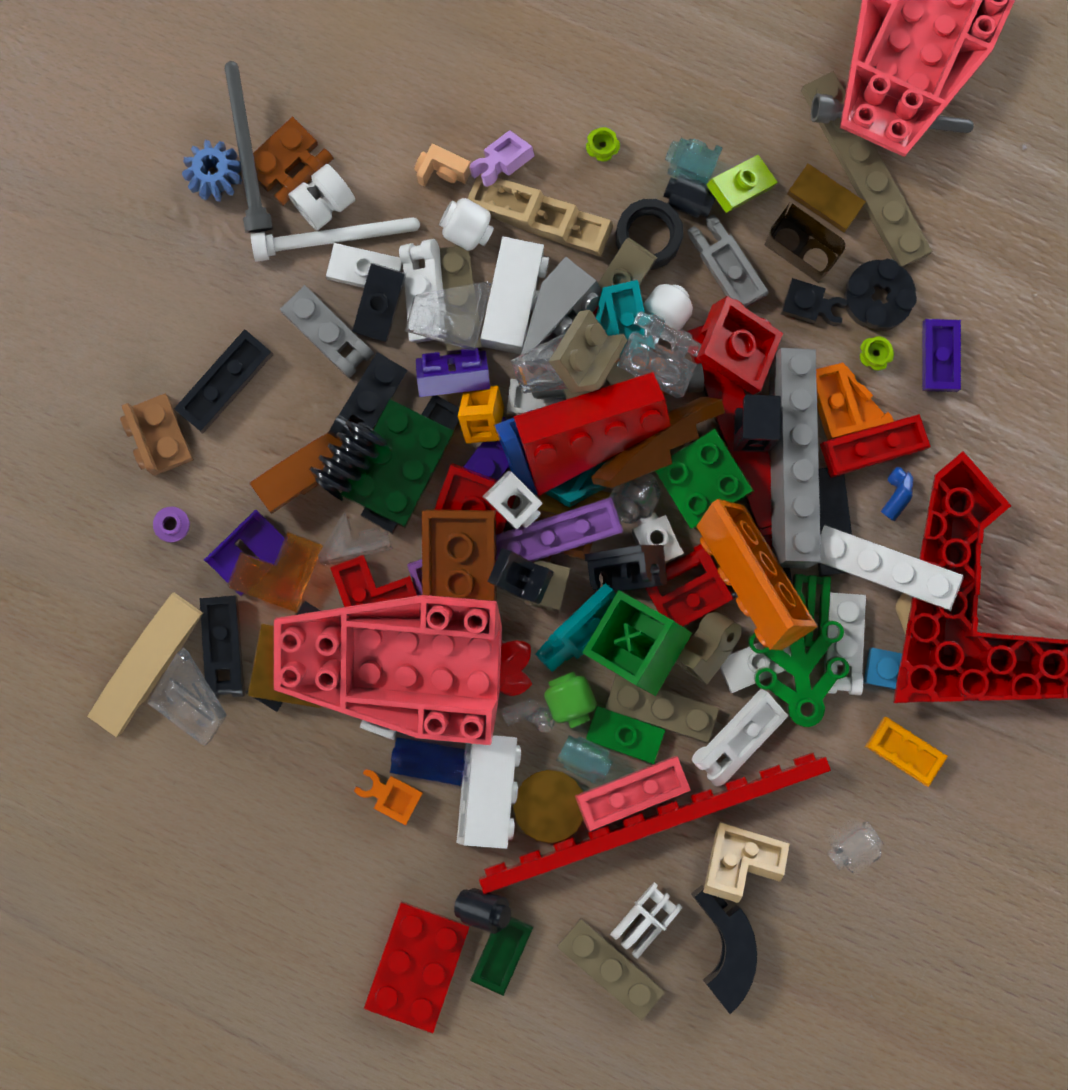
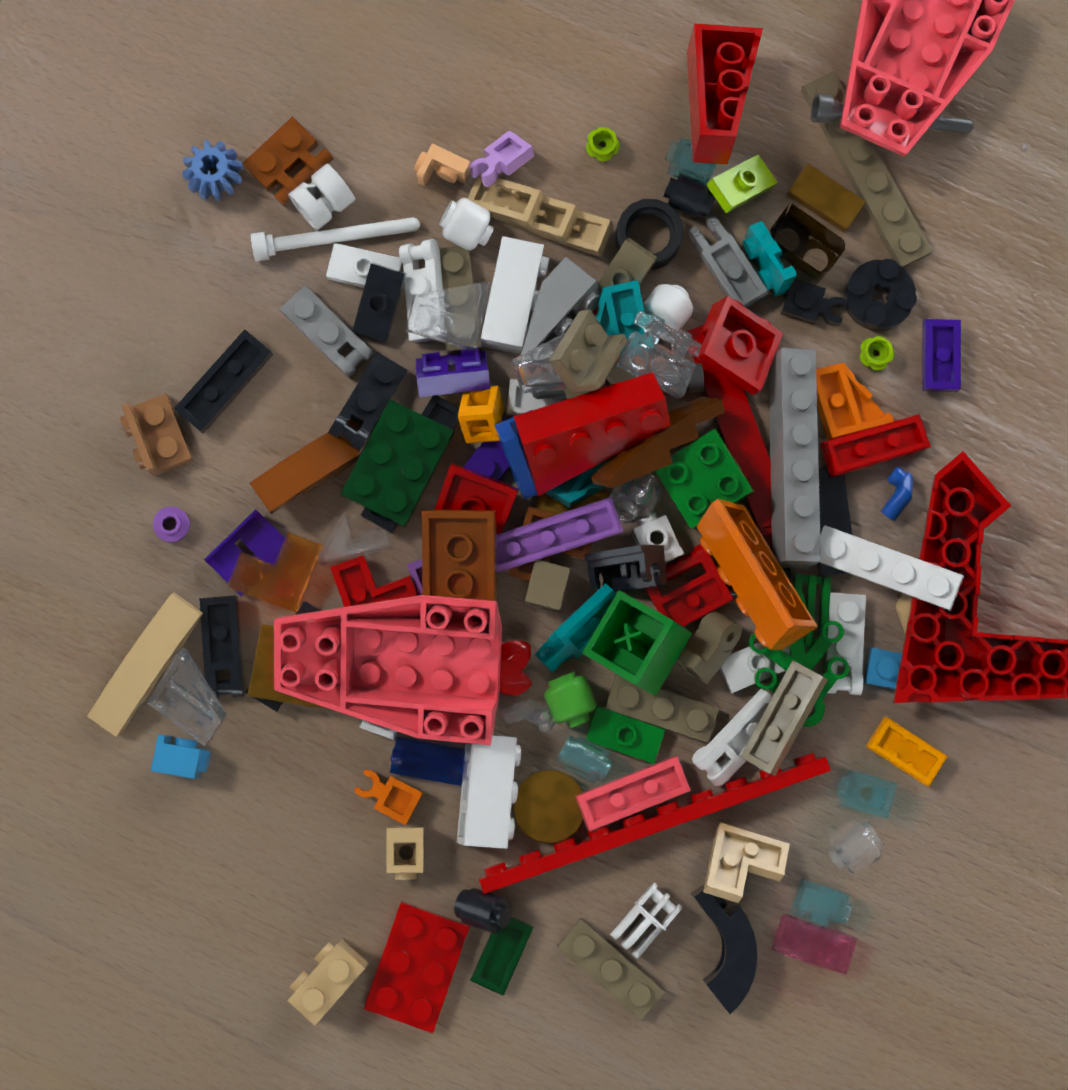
(180, 758): none -> dark azure brick
(256, 216): dark grey piece -> none
(329, 980): none -> tan brick
(347, 458): black piece -> none
(396, 838): none -> tan brick
(507, 486): white brick -> none
(520, 576): black bracket -> none
(718, 81): none -> red wedge
(757, 423): black panel -> none
(766, 252): none -> teal wing
(783, 718): none -> dark tan plate
(814, 944): none -> clear pink slope
(821, 903): none -> clear light blue brick
(882, 794): none -> clear light blue brick

